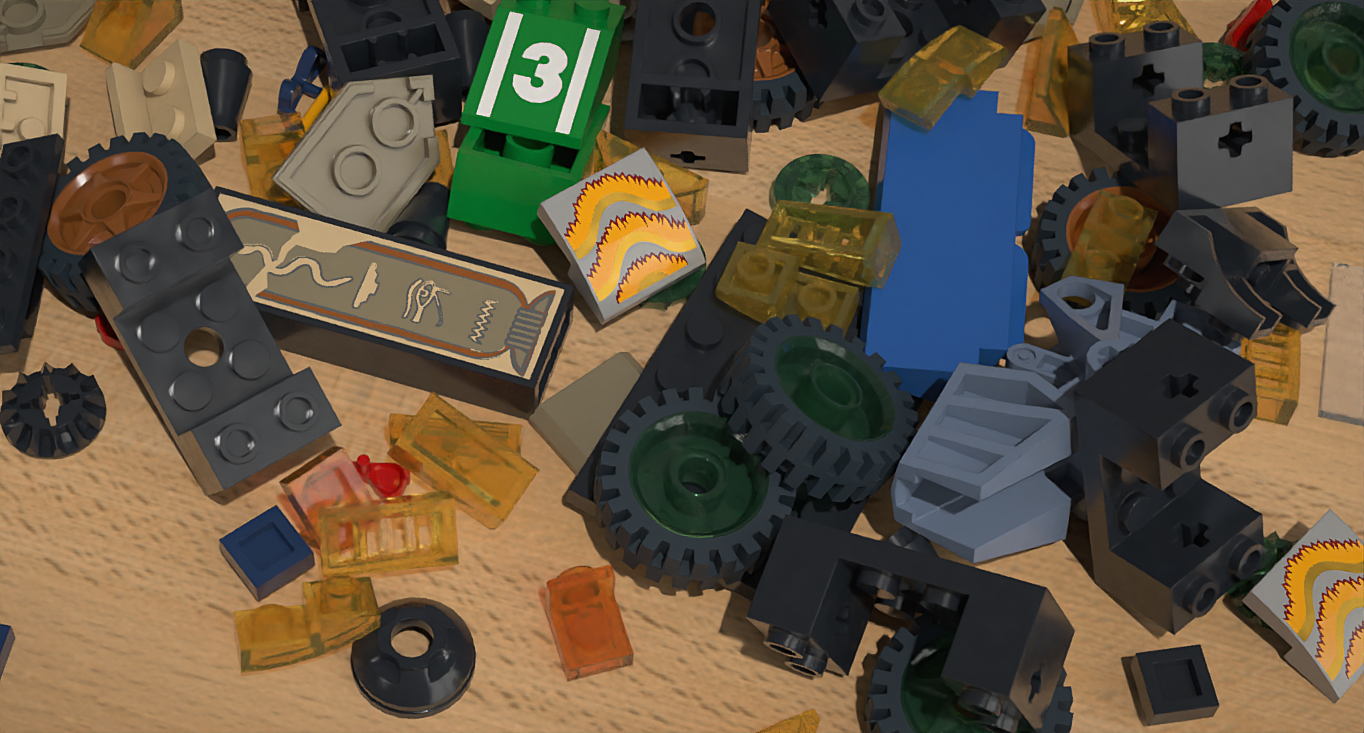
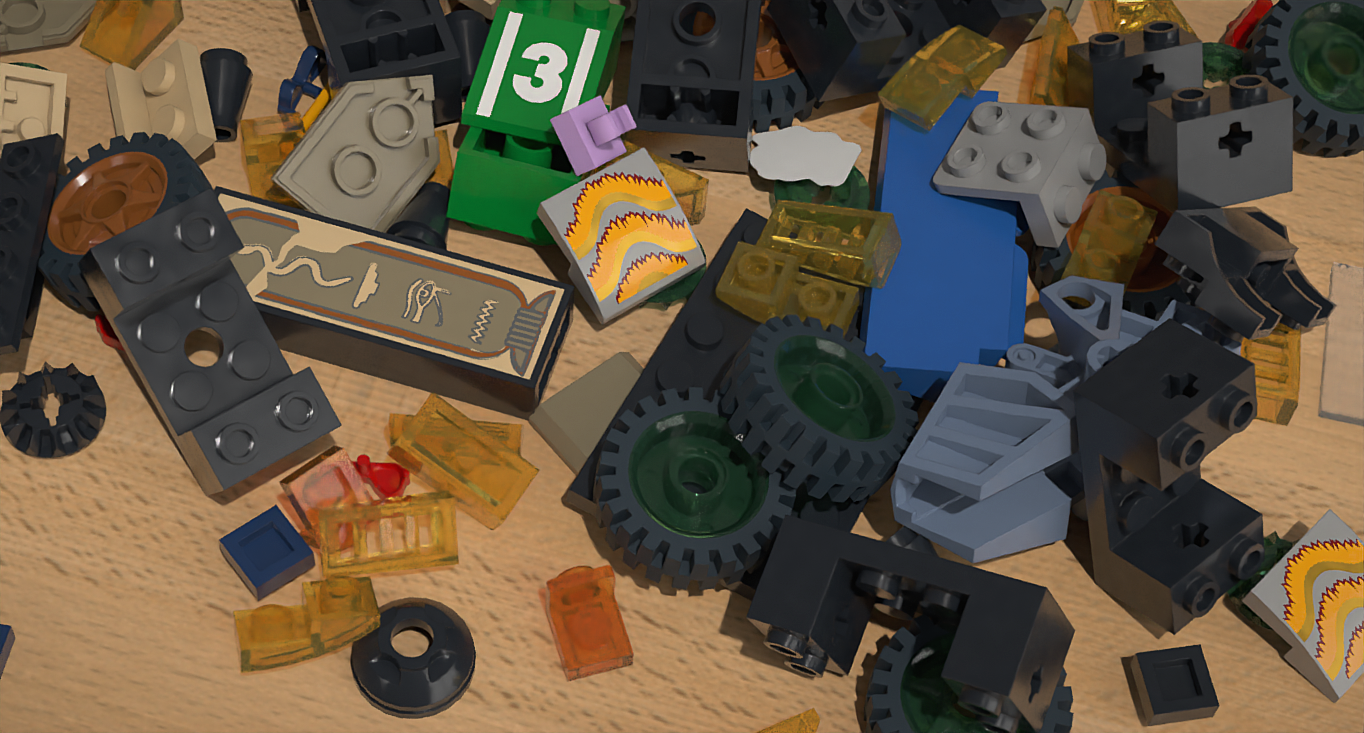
(592, 133): none -> lavender tile
(803, 154): none -> white sticker
(1029, 156): none -> light grey bracket

